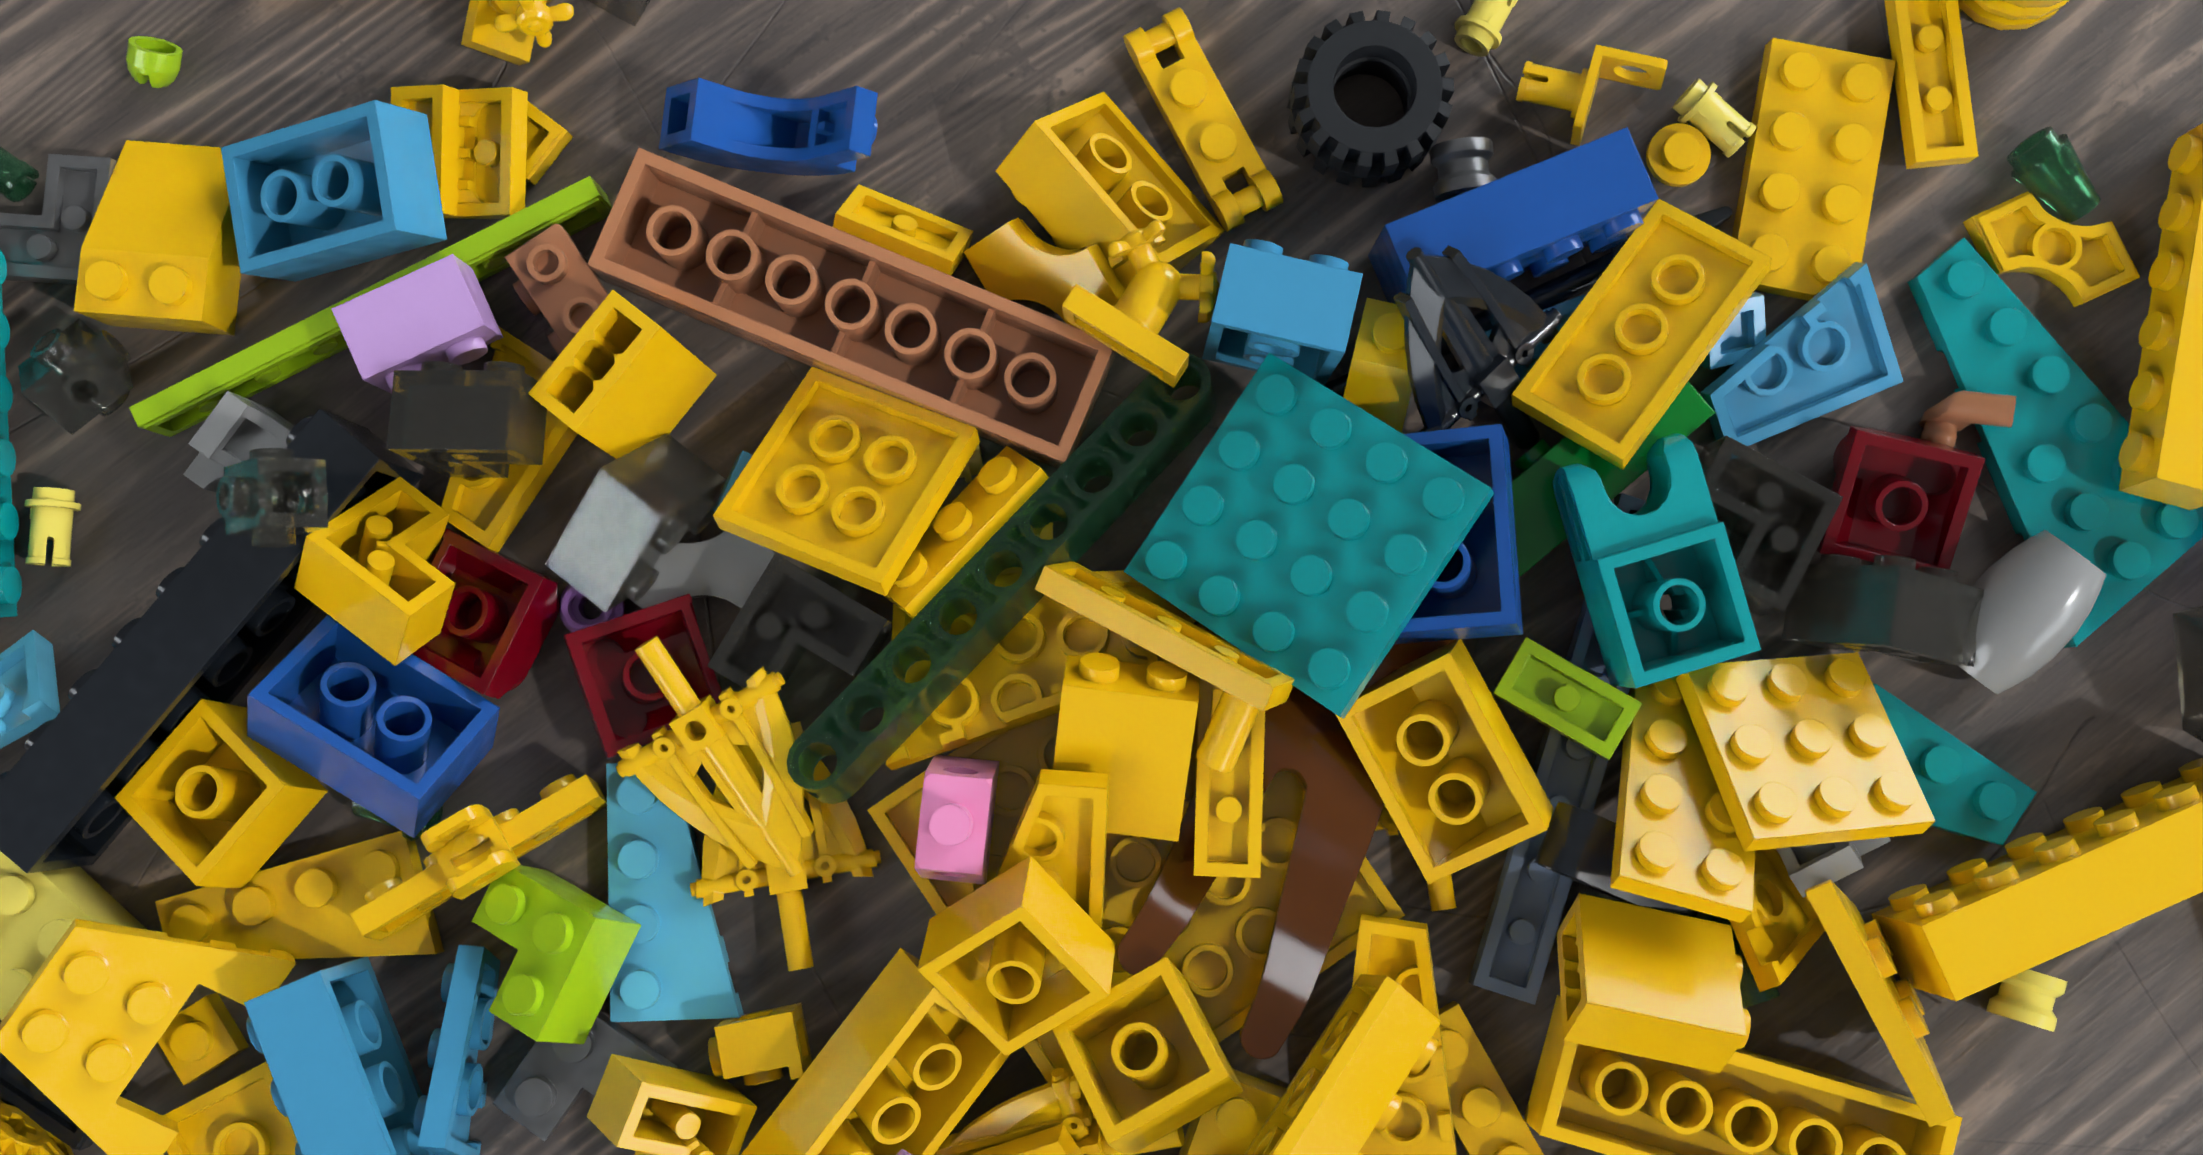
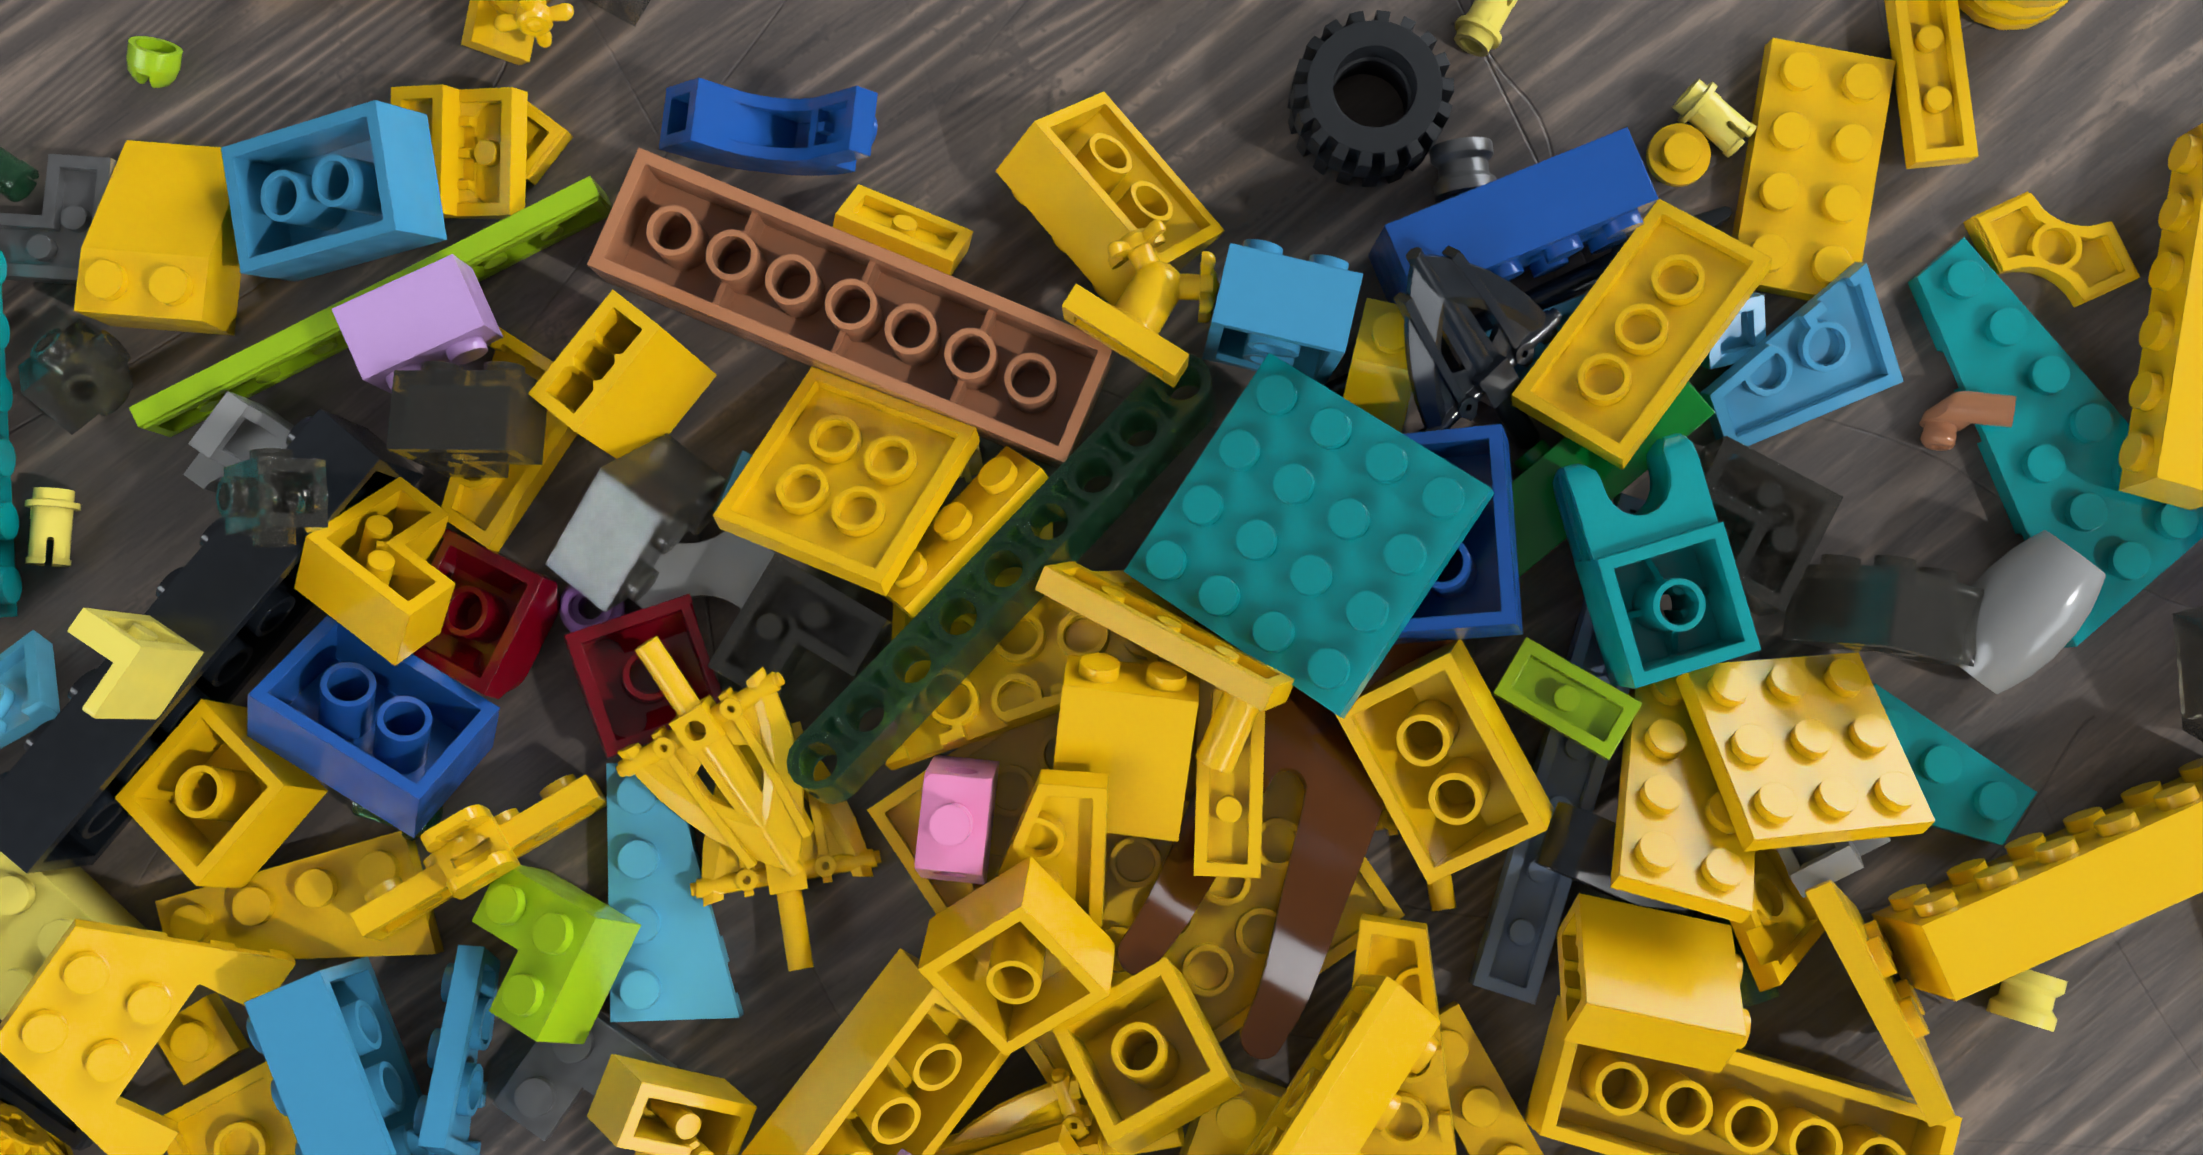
(146, 665): none -> light yellow panel
(557, 283): nougat bracket -> none
(761, 1045): yellow brick -> none
(1024, 267): yellow tile -> none
(1202, 119): yellow plate -> none
(1576, 91): yellow bracket -> none
(1900, 497): dark red slope -> none
(2054, 174): clear green cone -> none

